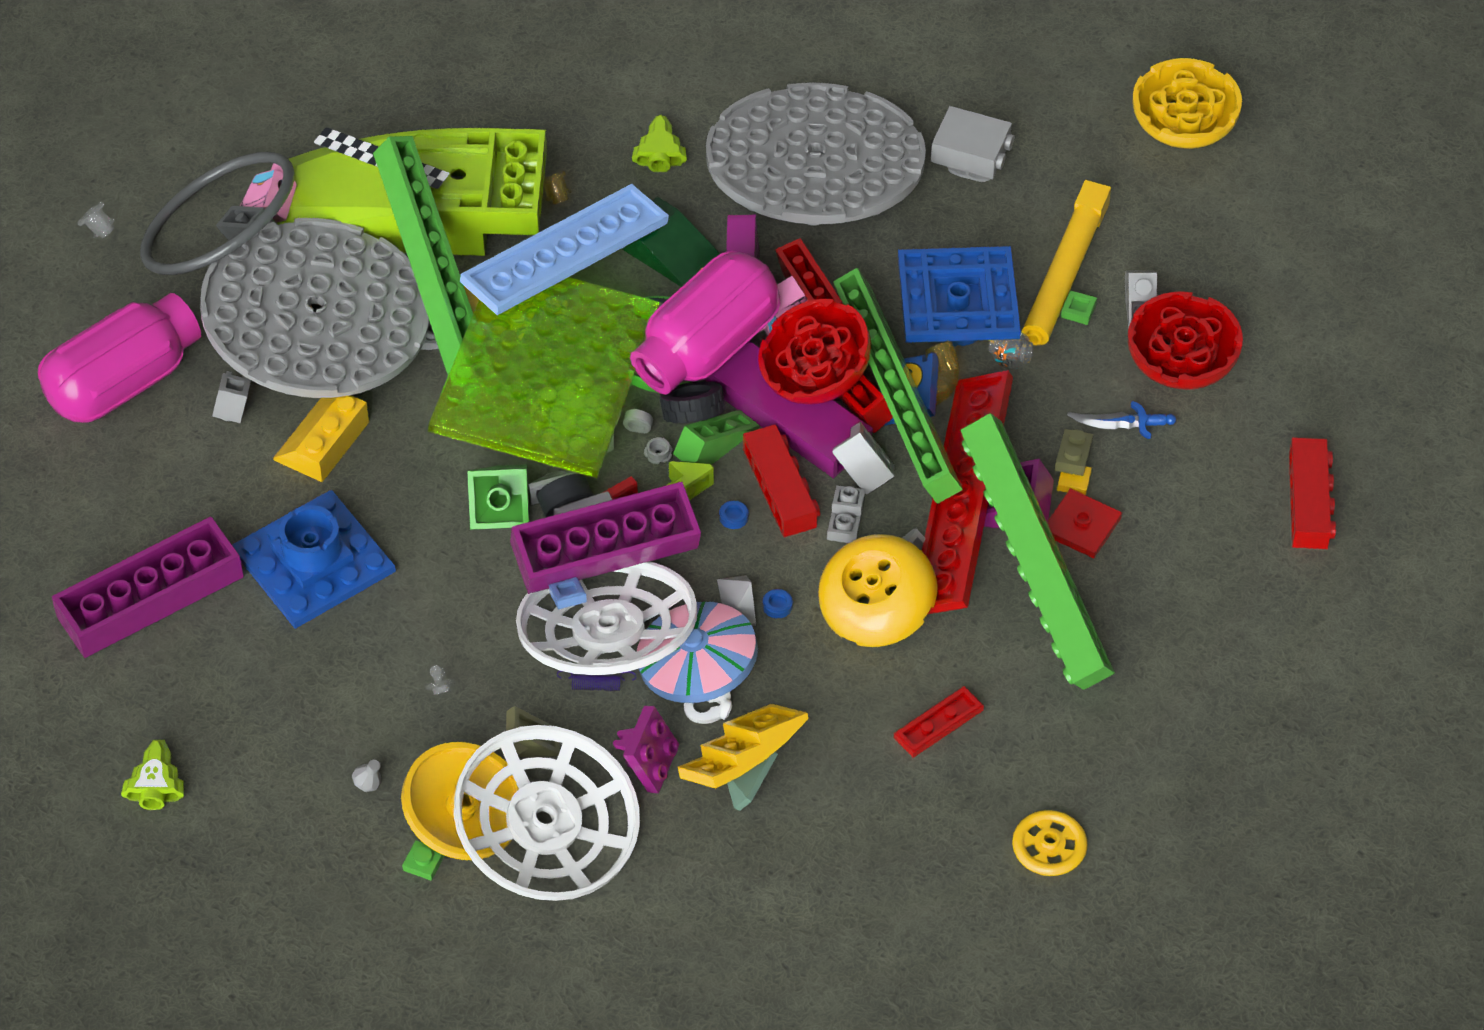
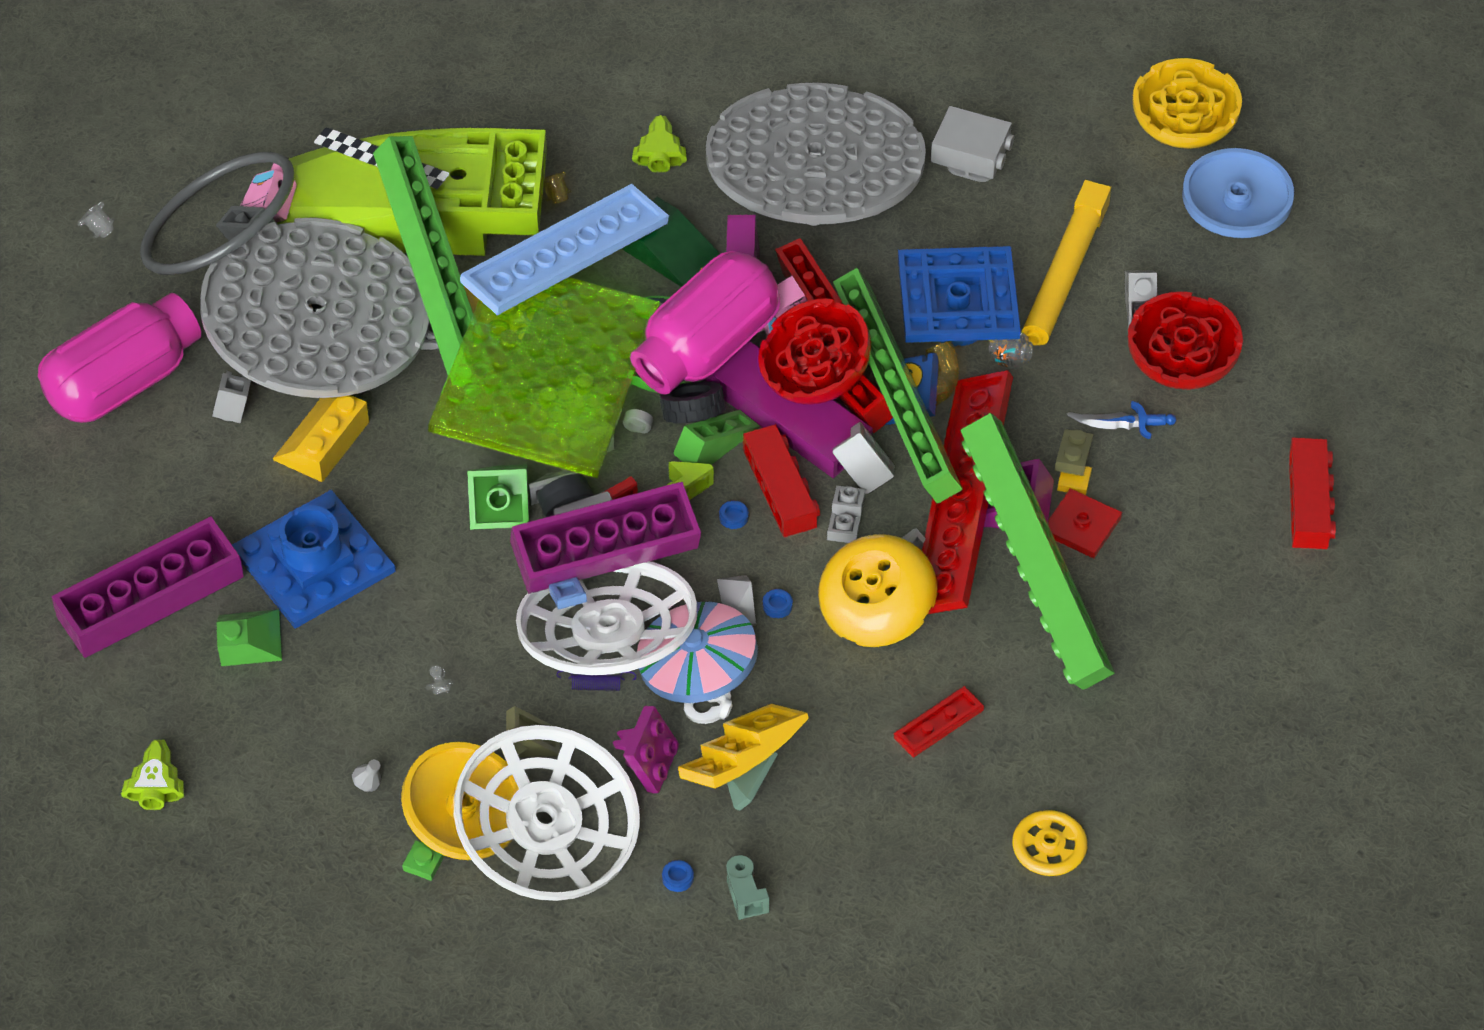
(249, 637): none -> bright green slope
(658, 444): light grey plate -> none
(677, 876): none -> blue tile
(743, 890): none -> sand green leg
(1079, 307): bright green plate -> none
(1238, 193): none -> medium blue dish

